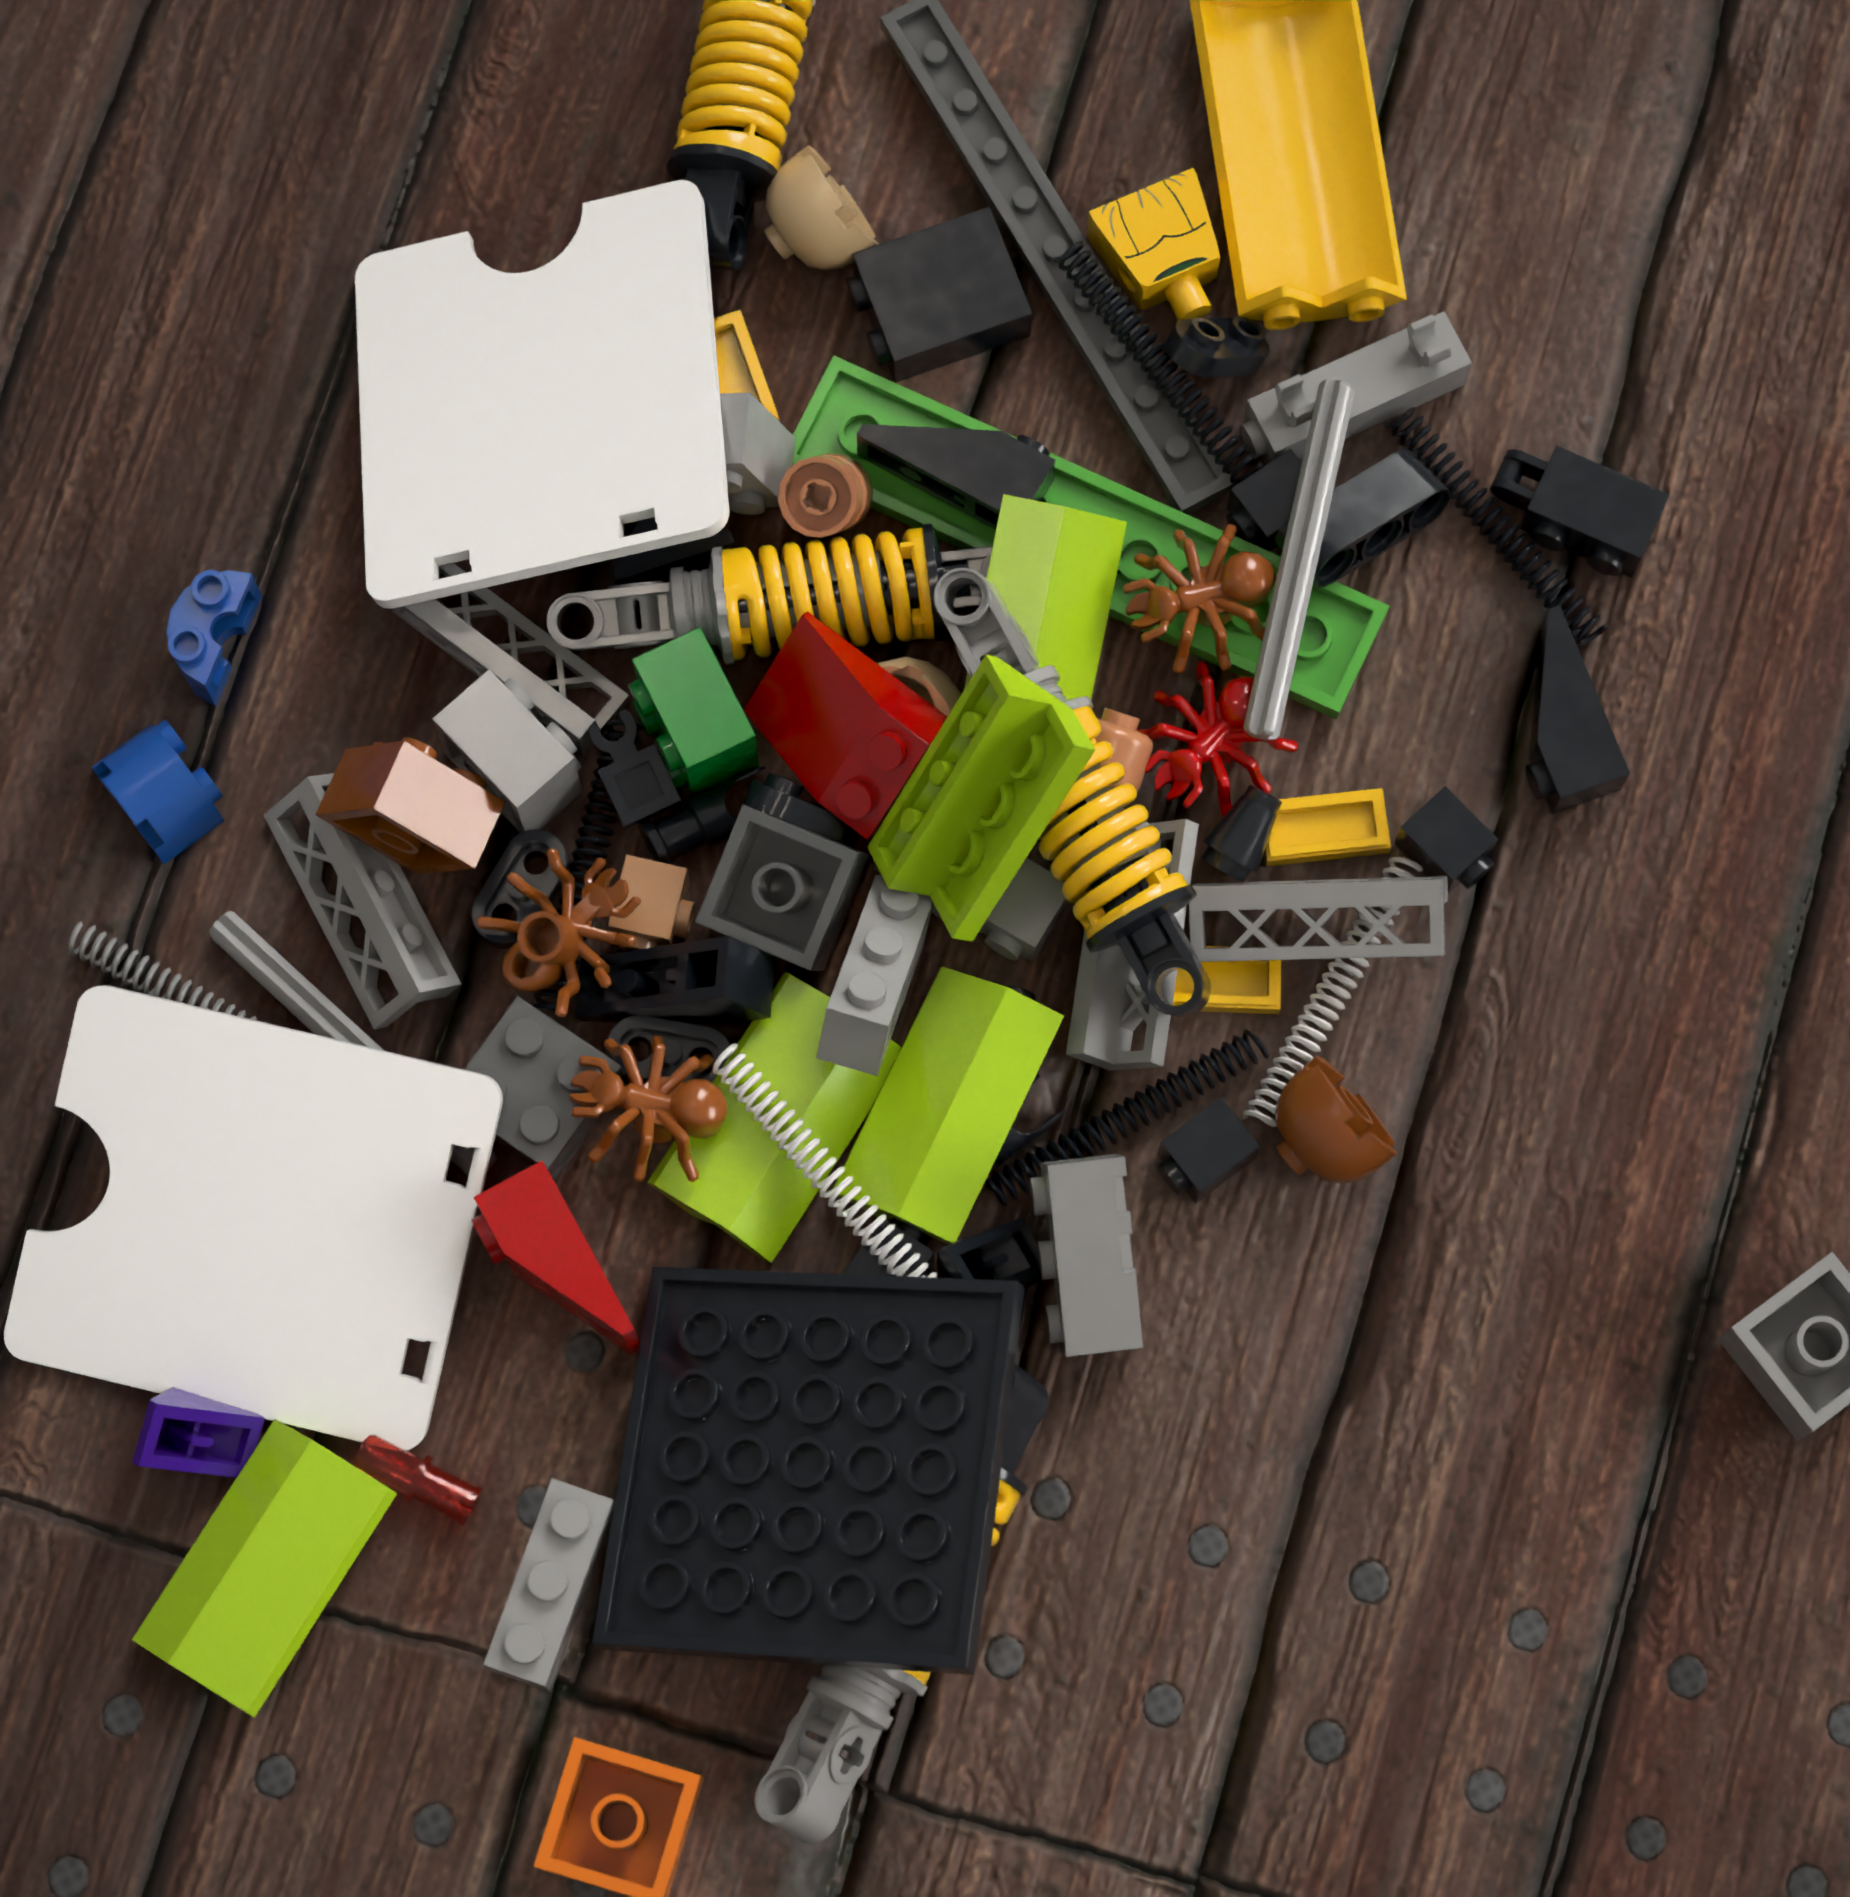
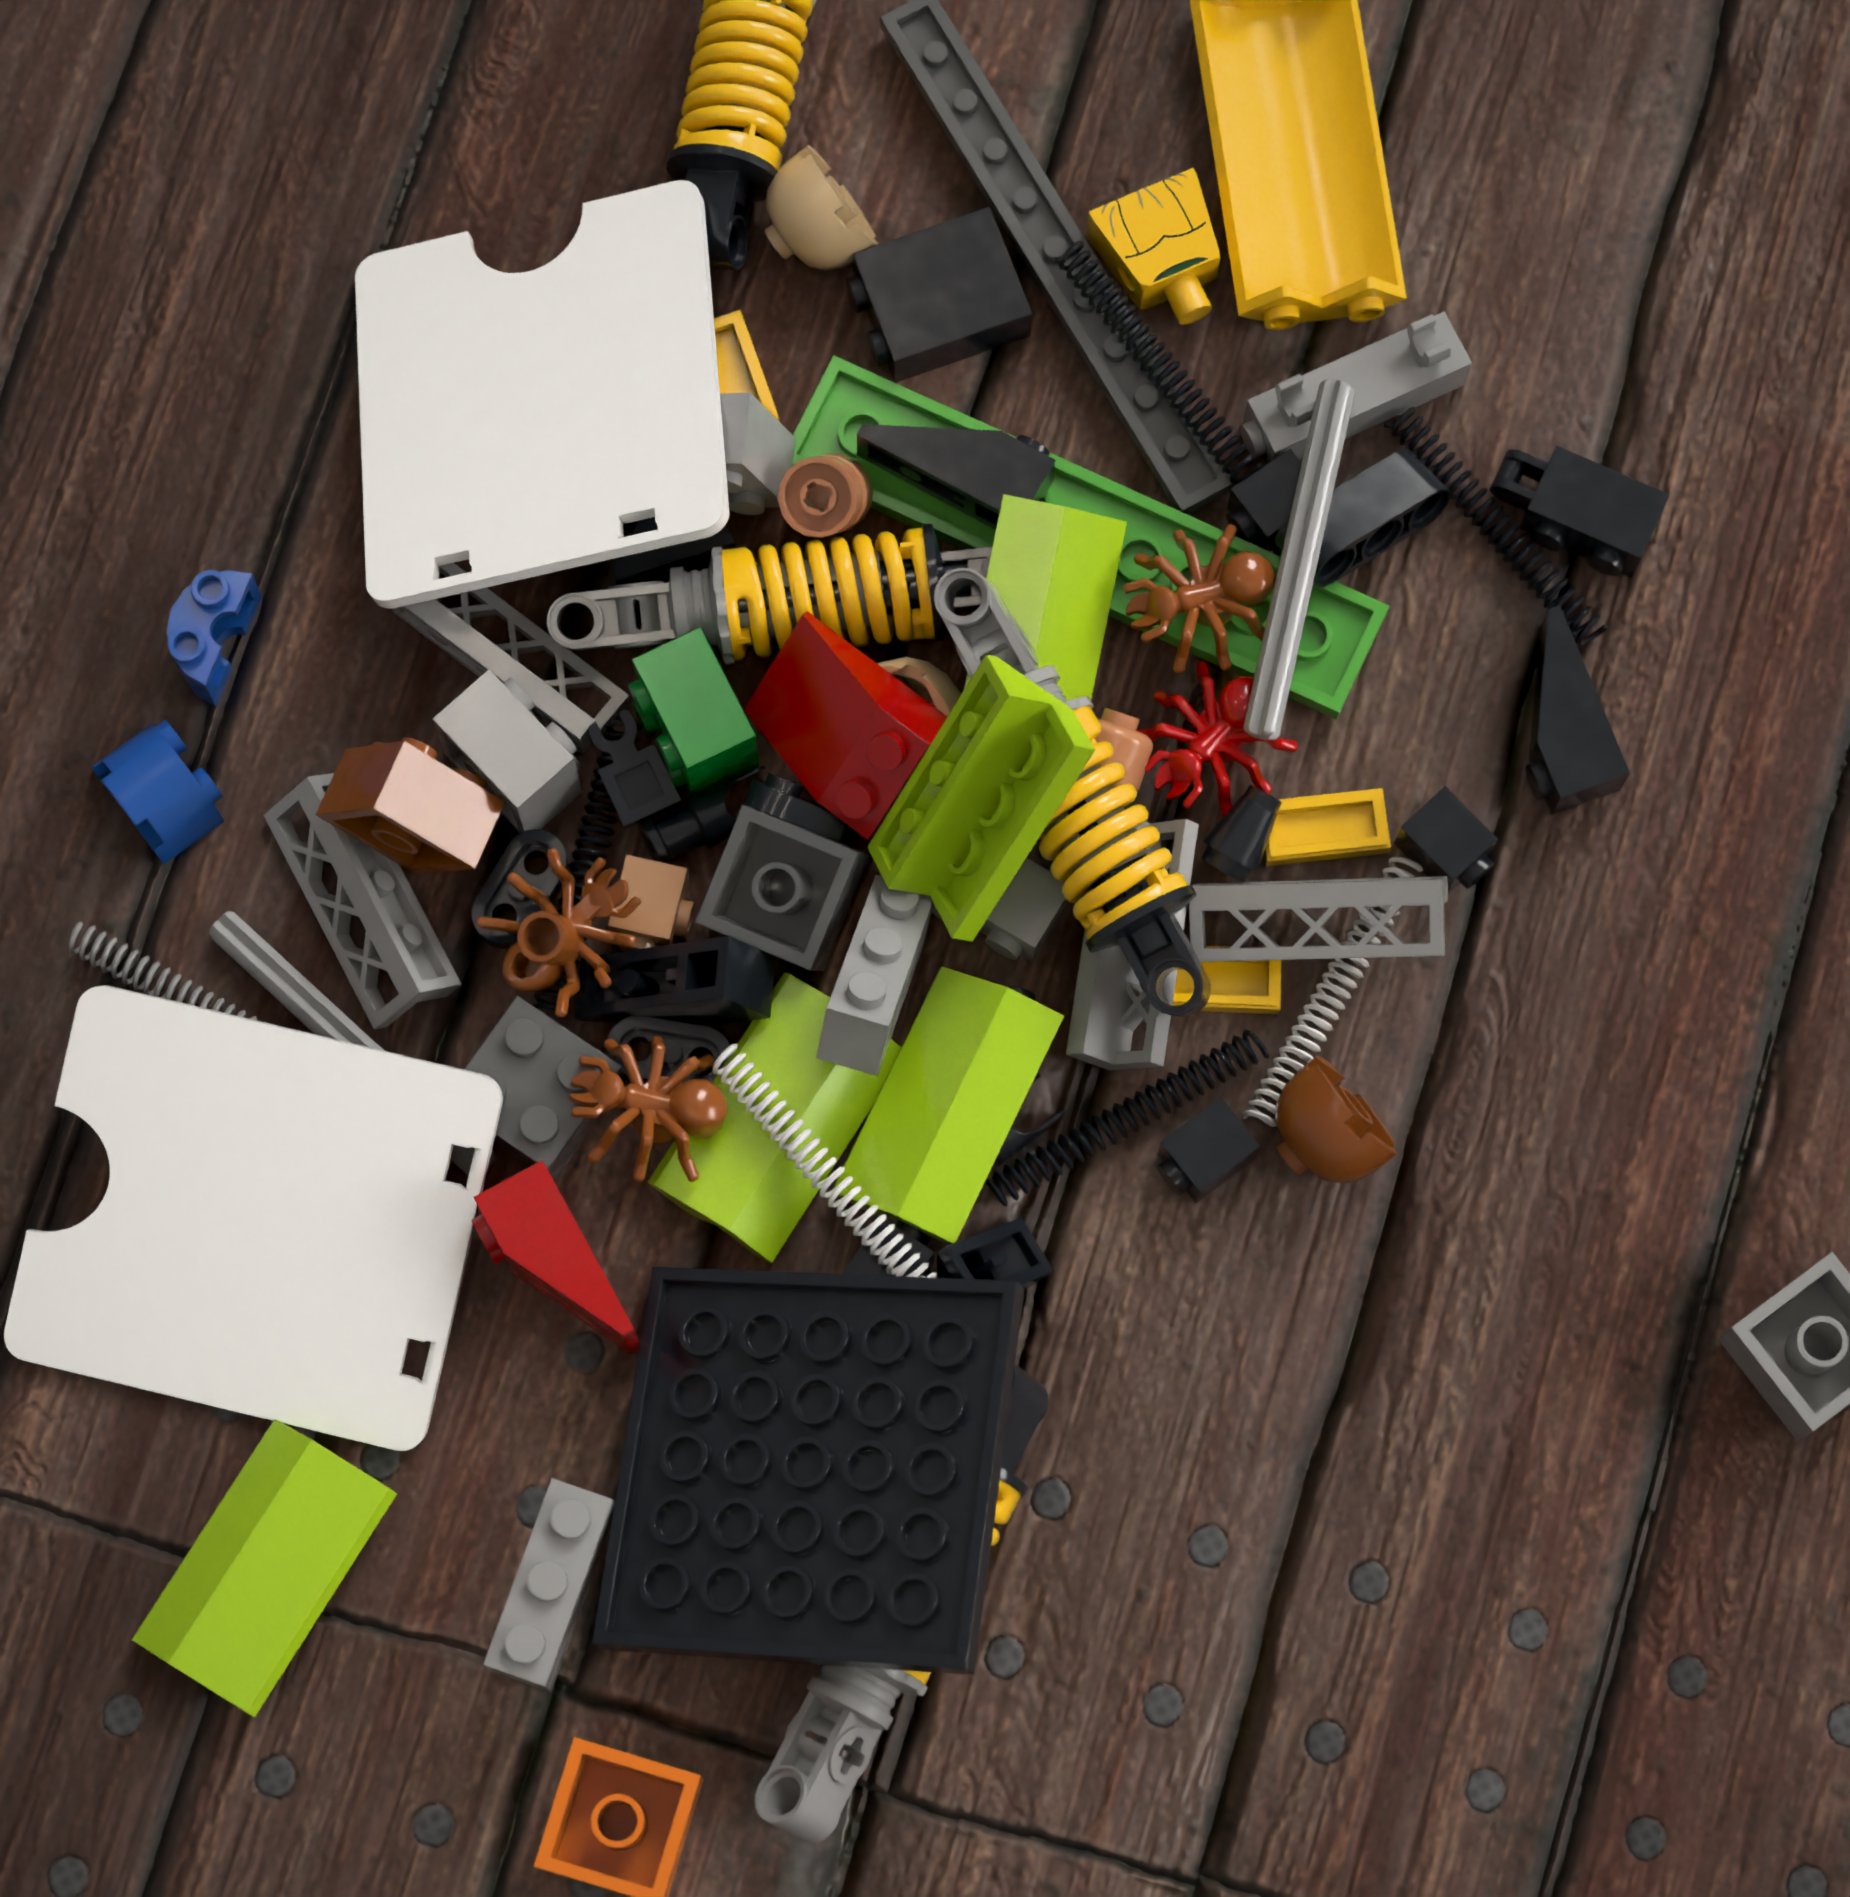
(196, 1435): dark purple slope -> none
(417, 1478): clear red axle -> none
(1088, 1255): light grey wedge -> none
(1218, 346): black plate -> none

